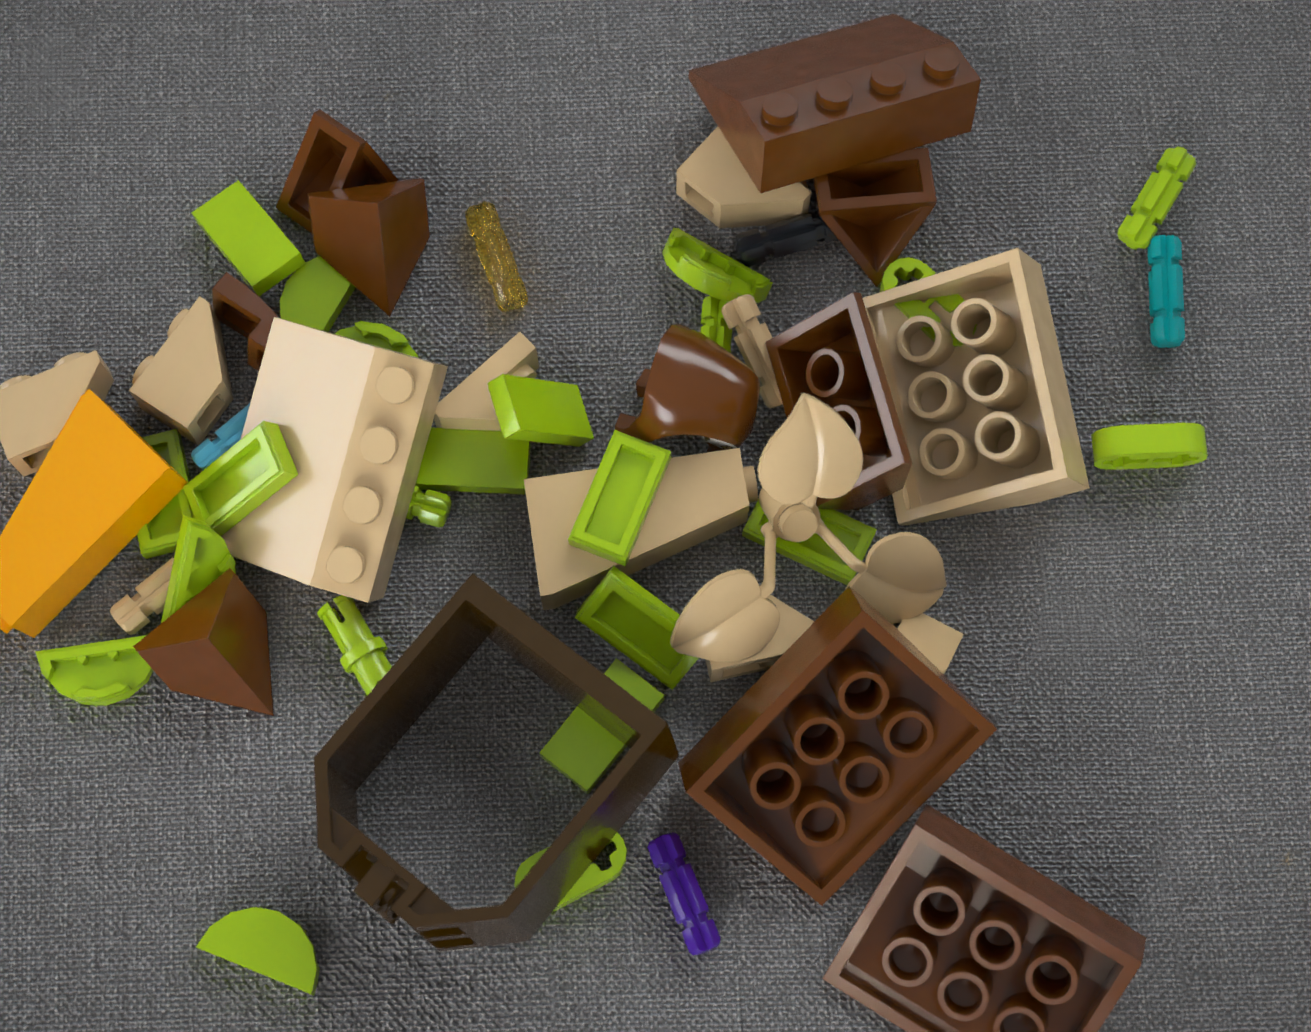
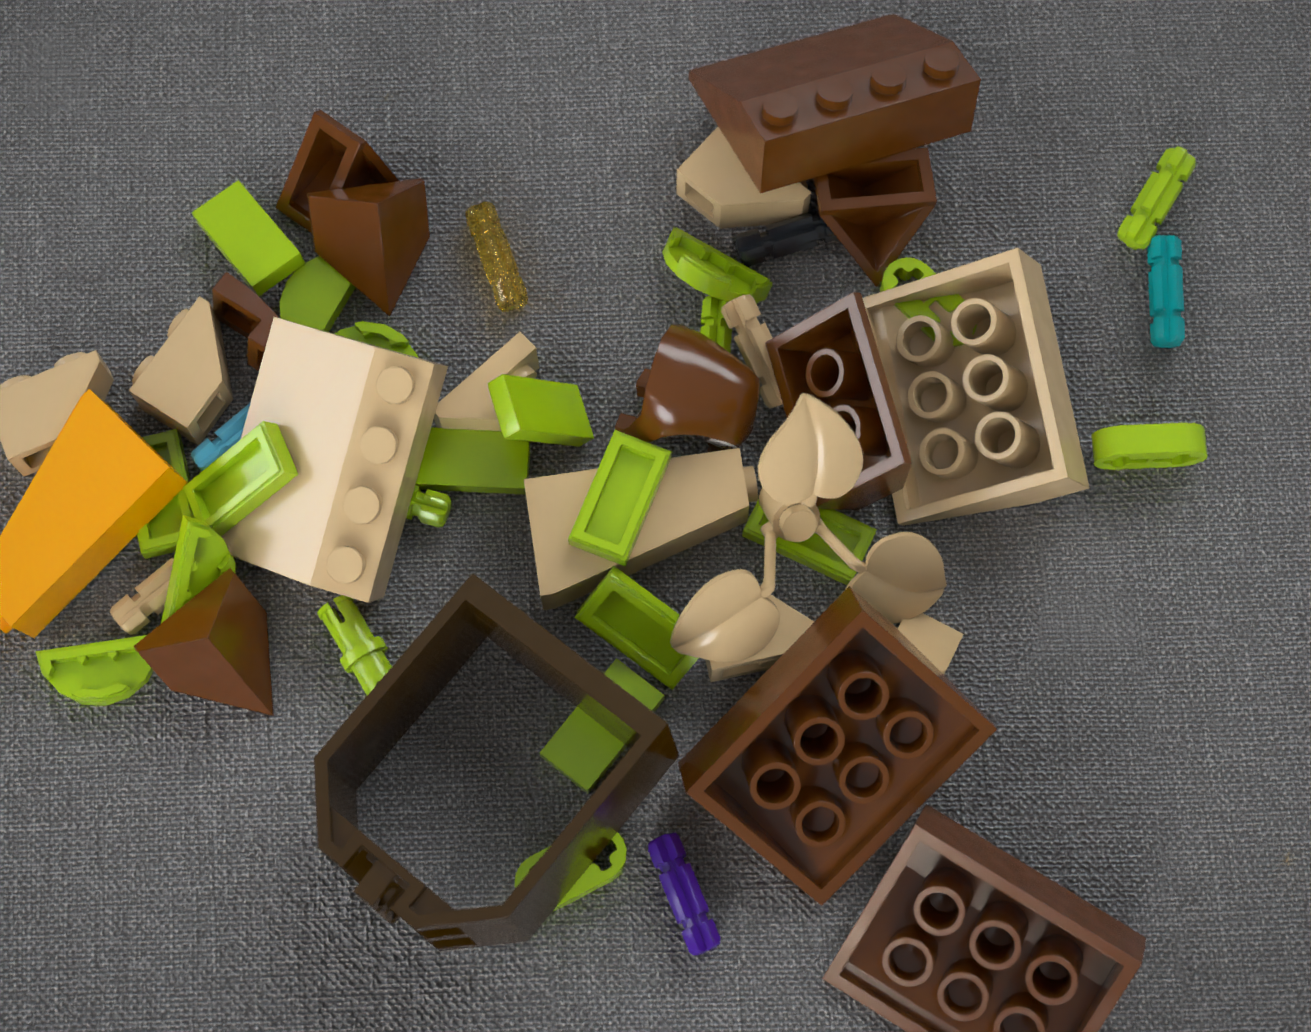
(265, 944): lime tile -> none

